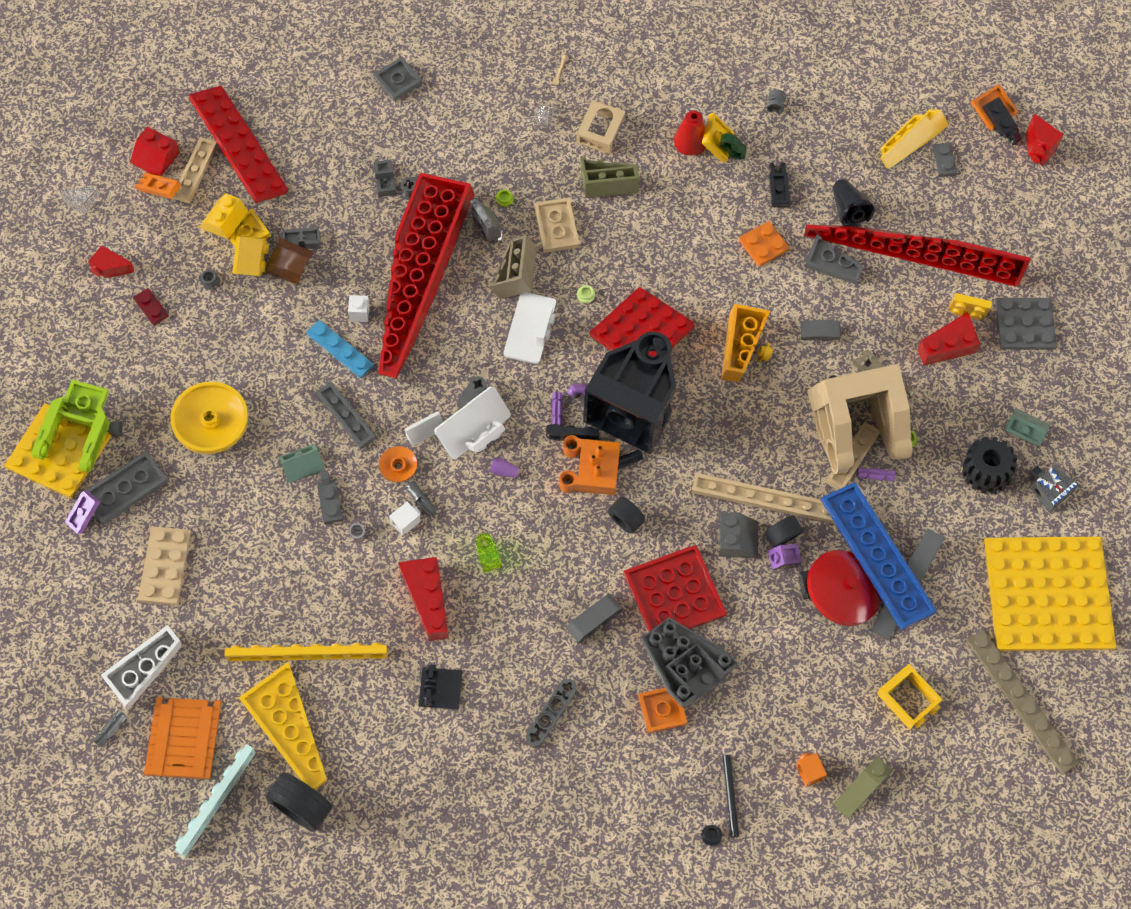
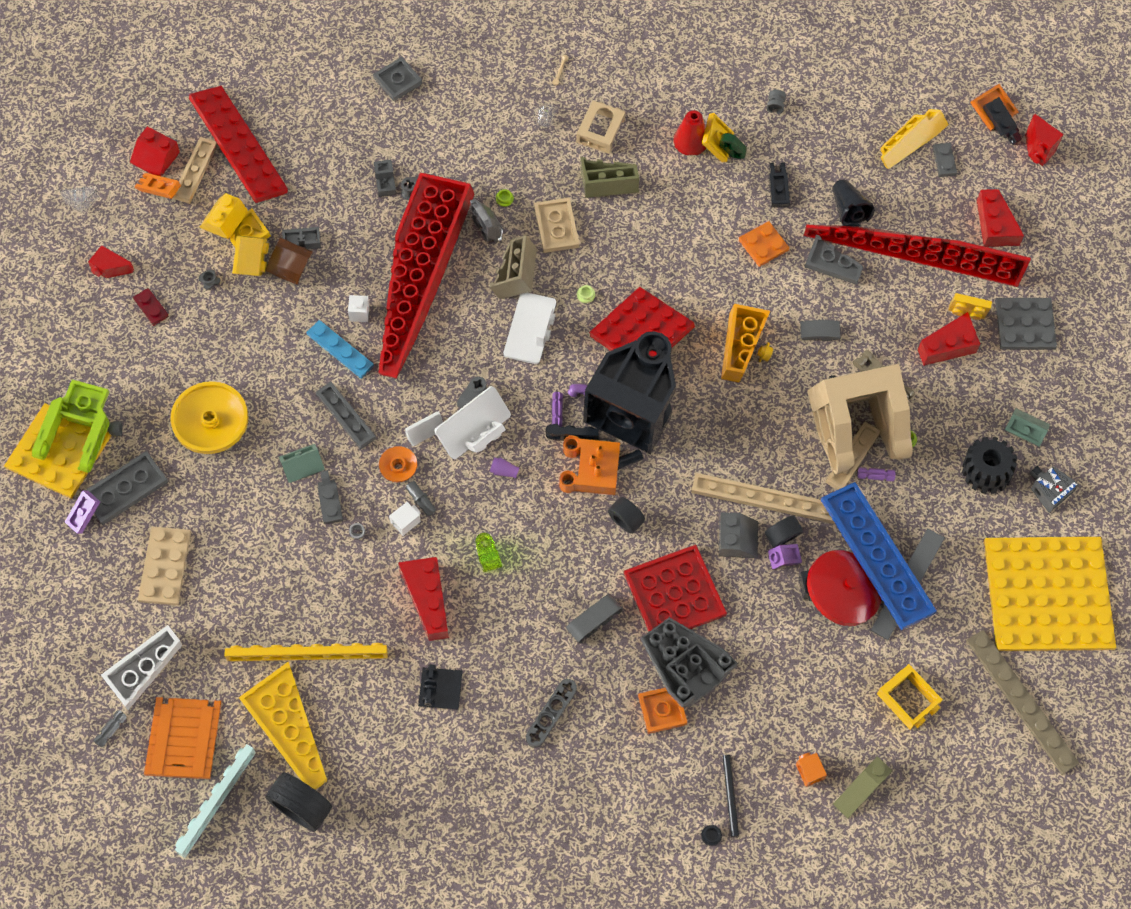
(997, 220): none -> red wedge

